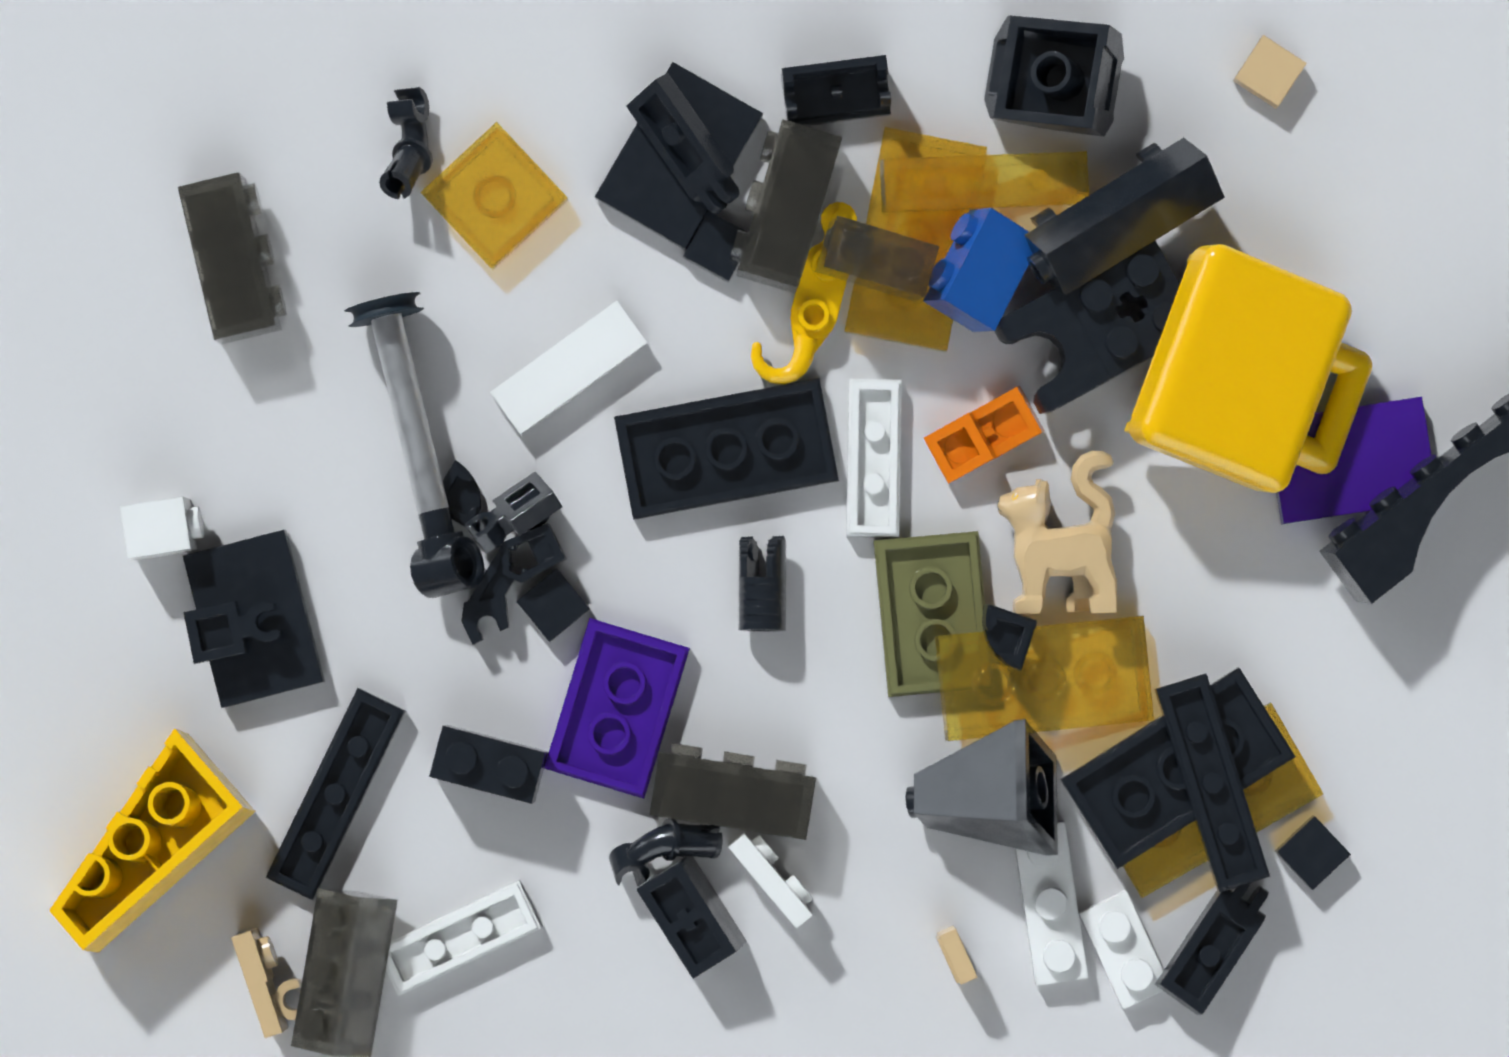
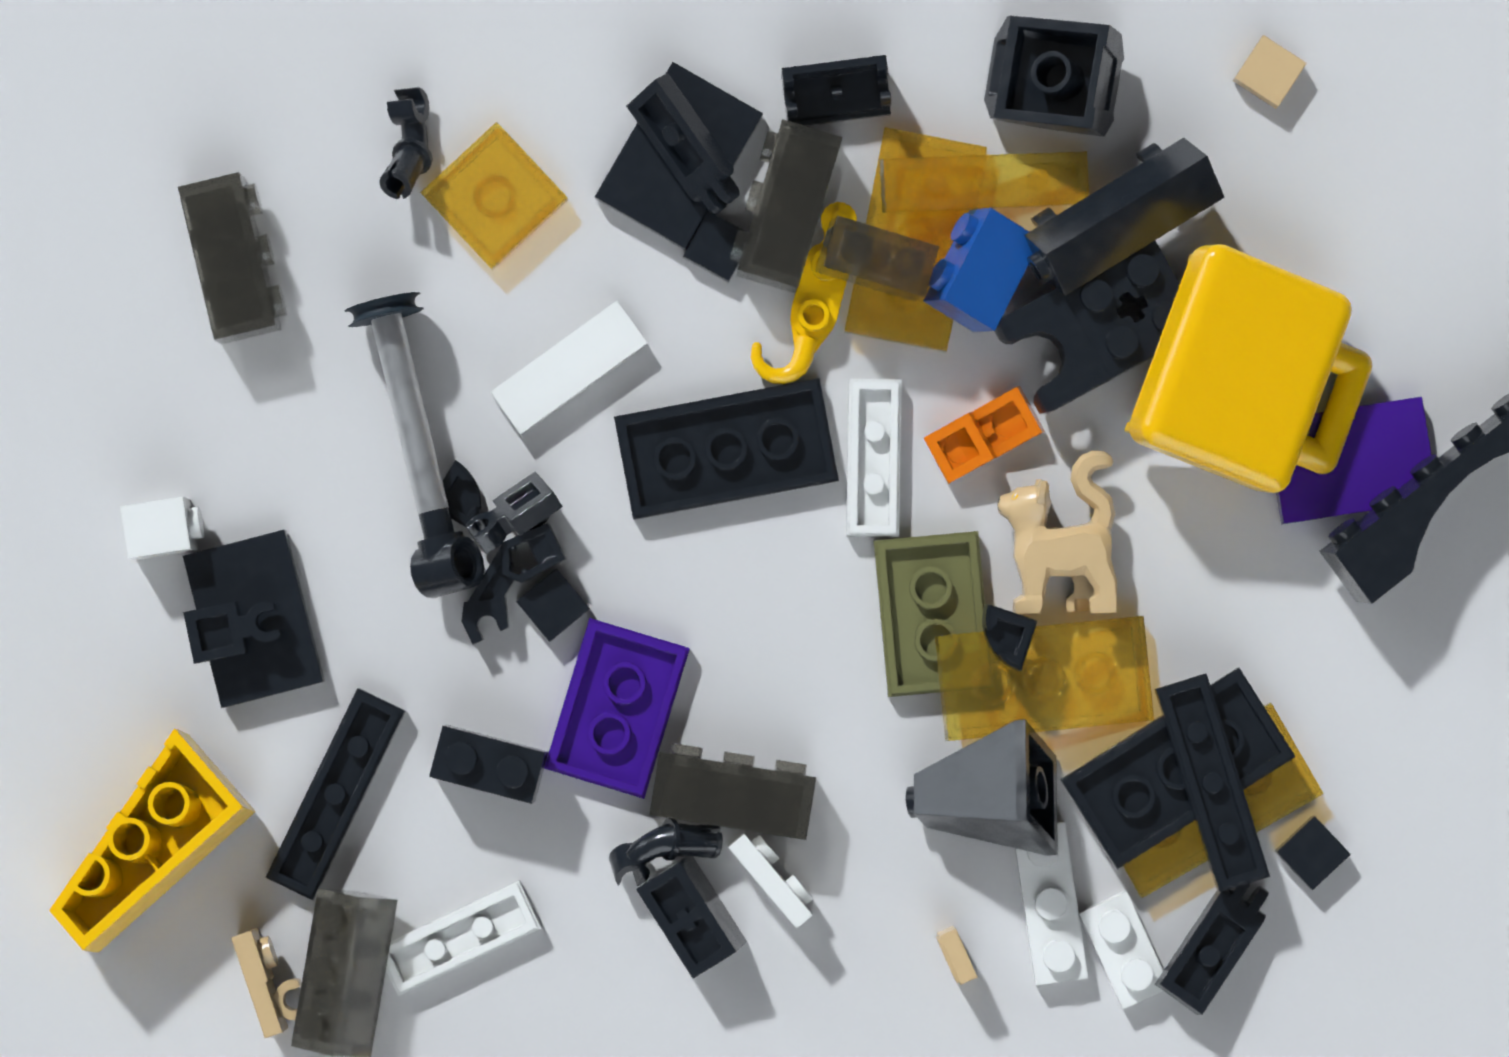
(762, 598): black hinge -> none

